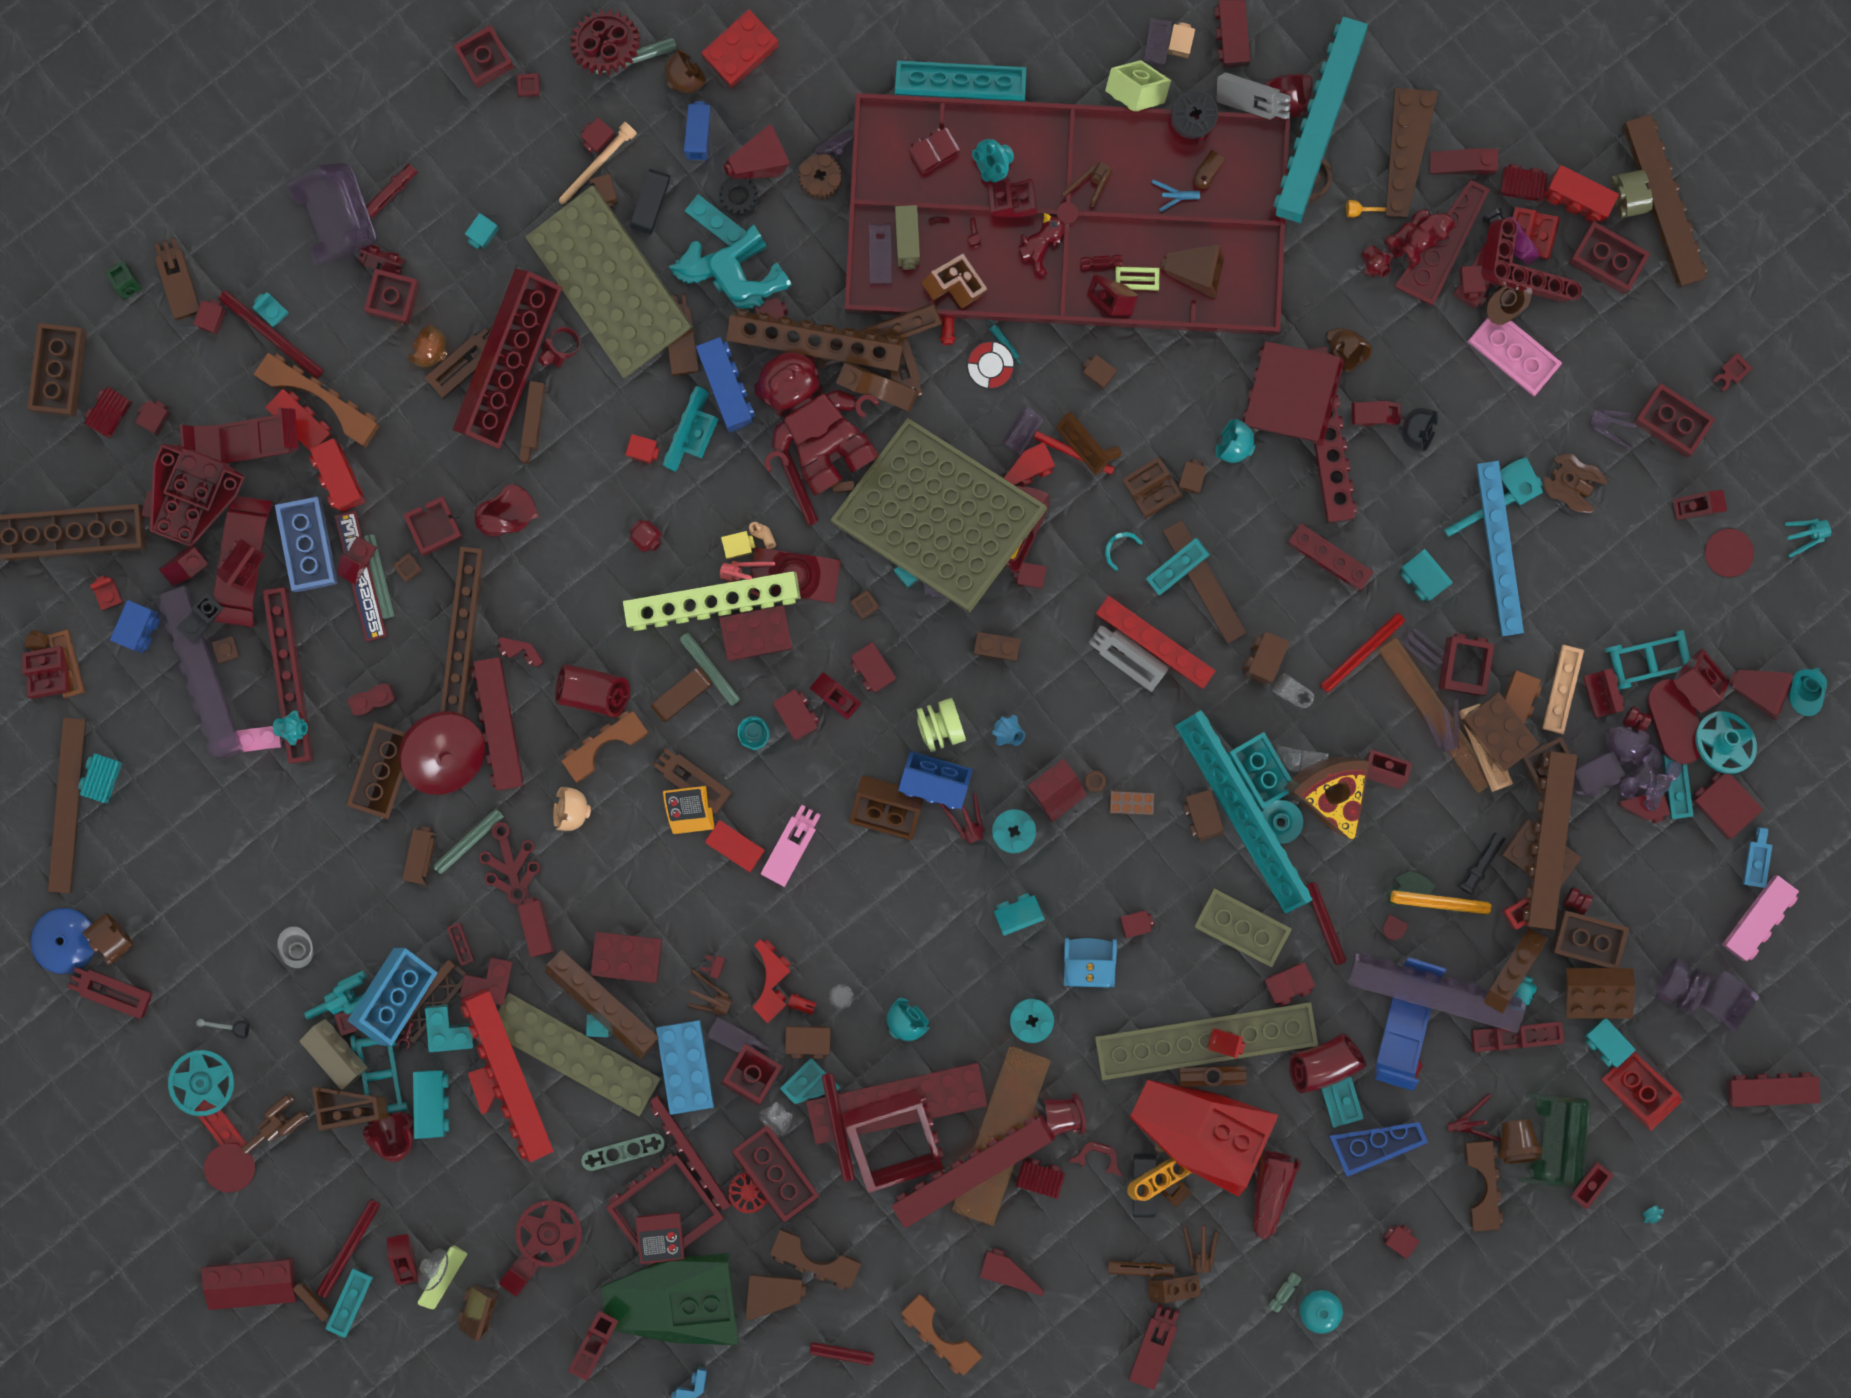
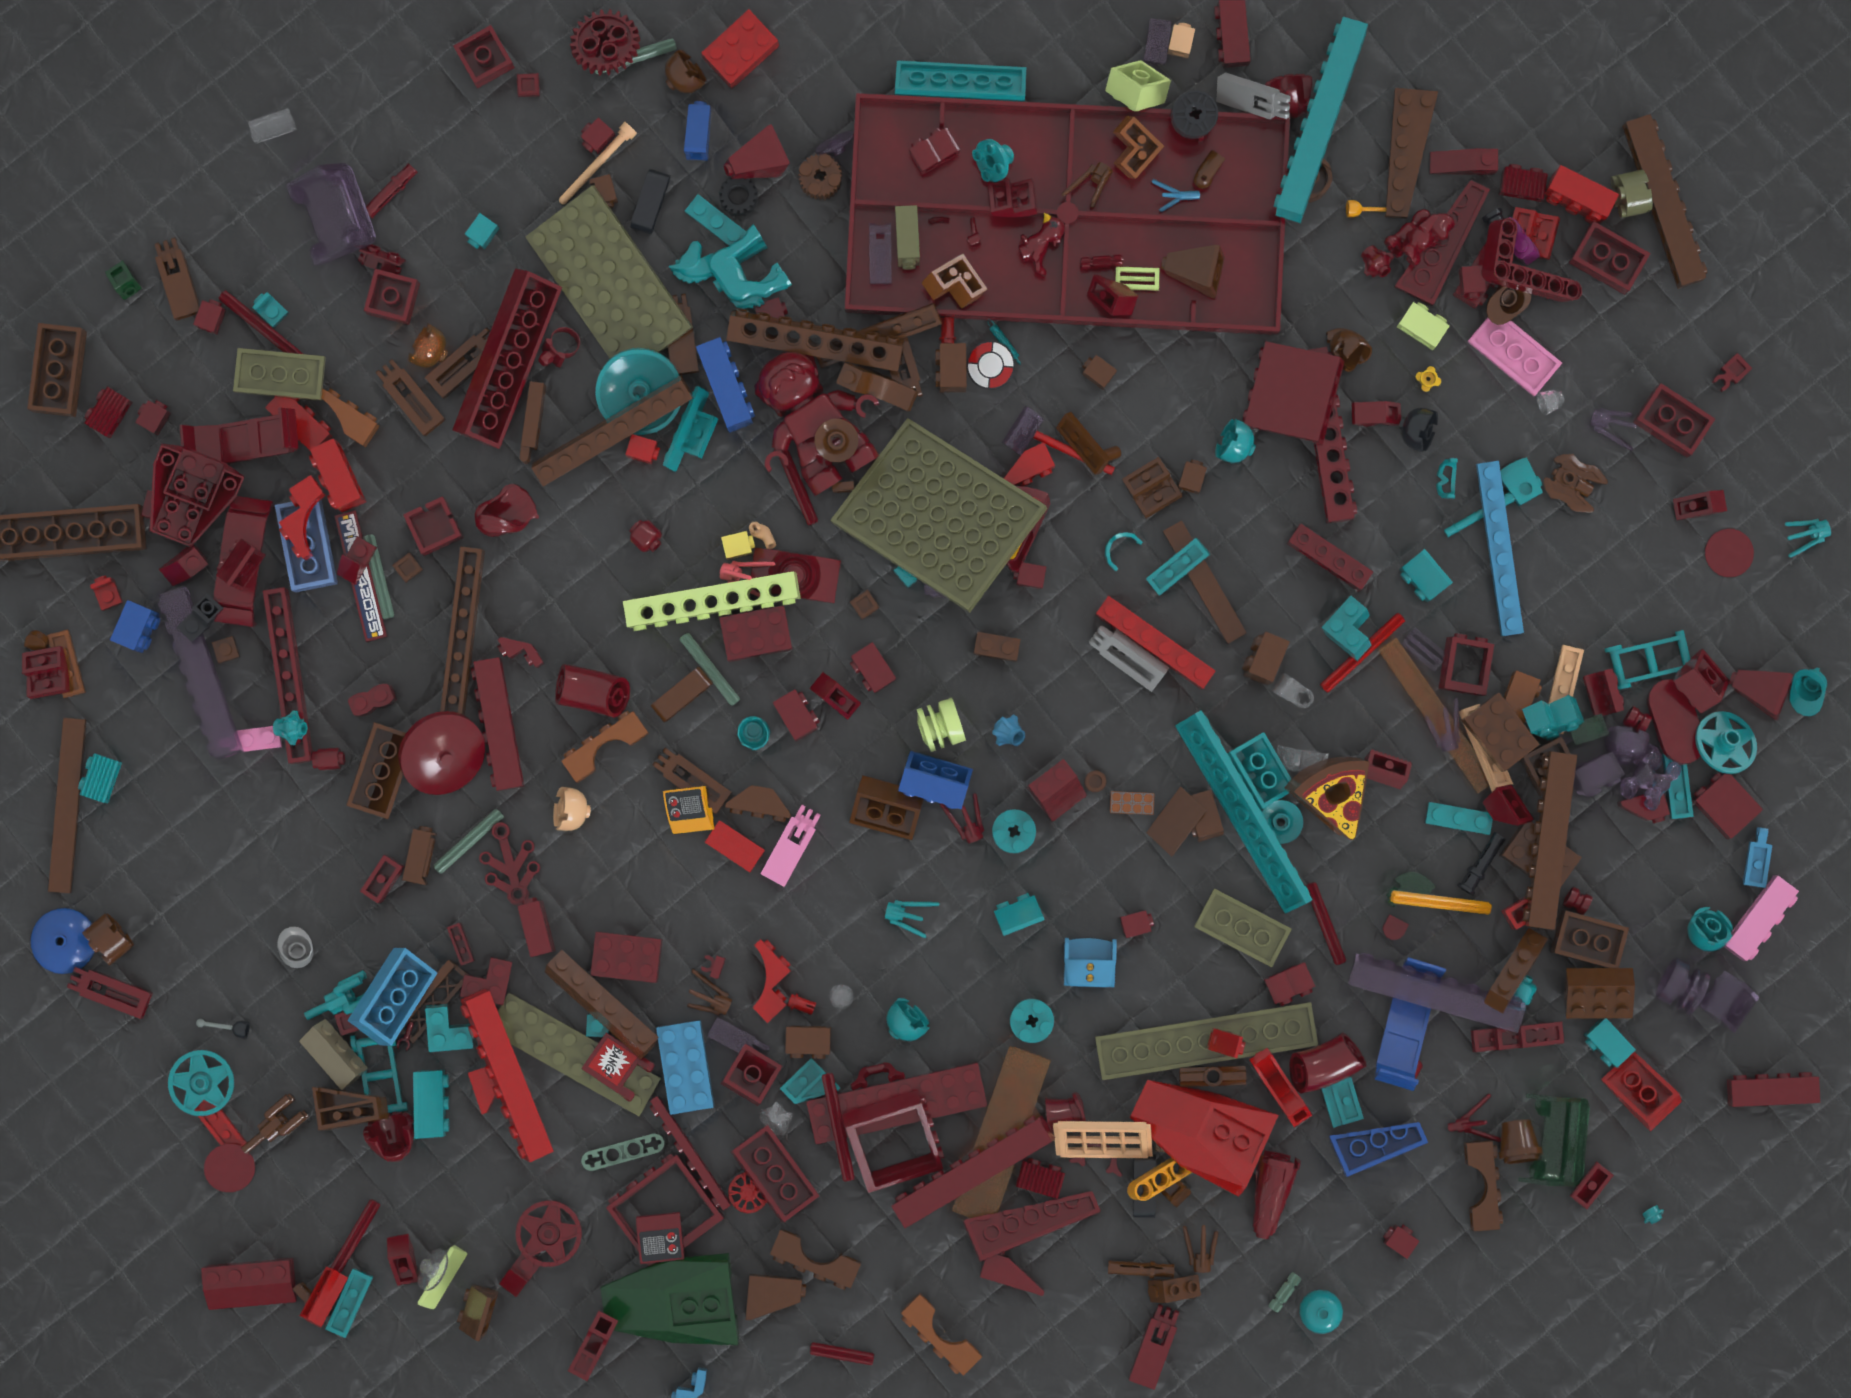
(272, 126): none -> clear panel
(279, 374): none -> olive plate
(306, 495): none -> red arch
(323, 1296): none -> red piece
(328, 759): none -> dark red brick
(382, 879): none -> dark red brick
(416, 404): none -> reddish brown hinge
(612, 430): none -> reddish brown brick
(613, 1064): none -> flag
(631, 377): none -> teal dish
(759, 802): none -> reddish brown slope
(836, 429): none -> reddish brown dish
(883, 1067): none -> dark red helmet
(896, 912): none -> teal plant
(952, 367): none -> reddish brown brick
(1011, 1228): none -> dark red wing
(1062, 1140): none -> light nougat piece
(1140, 149): none -> dark orange brick
(1176, 821): none -> reddish brown sticker
(1280, 1087): none -> red arch
(1344, 627): none -> teal brick
(1423, 325): none -> yellowish green brick
(1434, 379): none -> yellow plate
(1452, 462): none -> teal helmet
(1458, 818): none -> teal plate
(1507, 807): none -> dark red slope
(1549, 401): none -> clear hat
(1553, 718): none -> teal brick
(1591, 729): none -> clear green brick
(1709, 929): none -> teal cylinder

